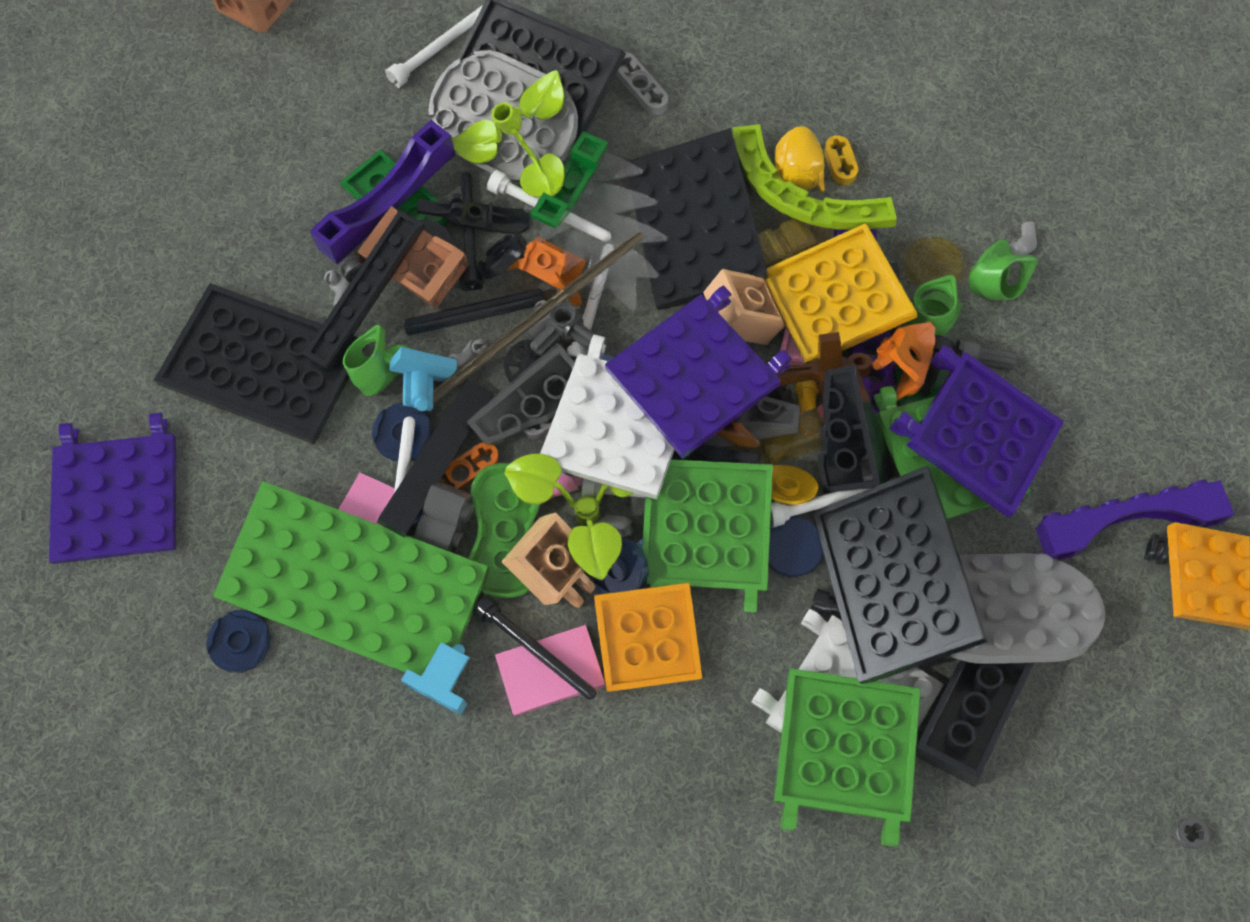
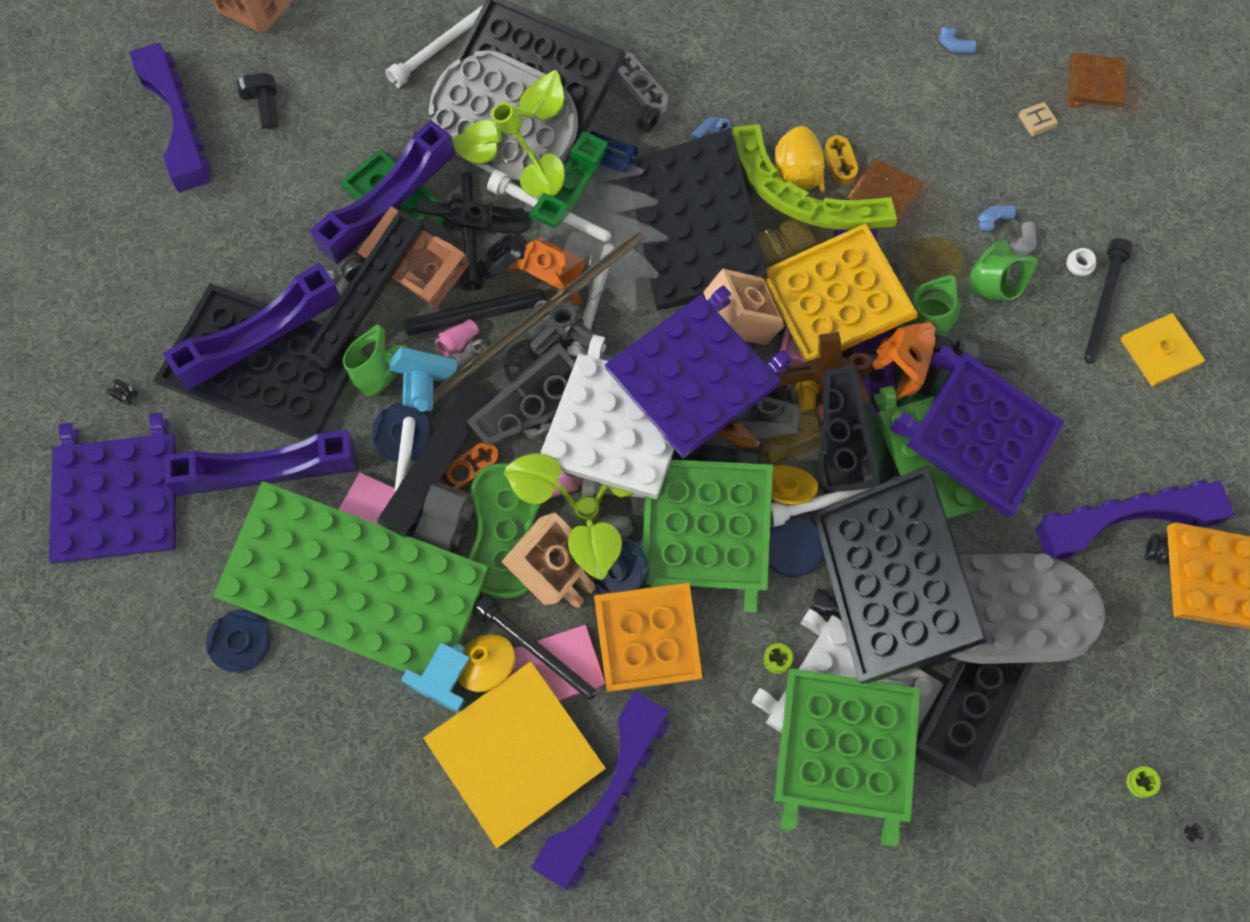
(122, 392): none -> black bush
(183, 155): none -> dark purple arch
(208, 355): none -> dark purple arch
(208, 472): none -> dark purple arch
(263, 88): none -> black piece
(456, 338): none -> bright pink cone
(492, 668): none -> yellow dish
(514, 754): none -> yellow tile
(566, 851): none -> dark purple arch
(623, 160): none -> clear blue tile
(647, 118): none -> black bush
(710, 126): none -> medium blue arm
(783, 650): none -> lime bush
(886, 181): none -> clear orange piece
(955, 45): none -> medium blue arm
(995, 213): none -> medium blue arm
(1038, 119): none -> tan tile
(1084, 255): none -> white plate
(1096, 80): none -> clear orange piece
(1118, 252): none -> black piece
(1140, 791): none -> lime bush
(1162, 349): none -> yellow plate

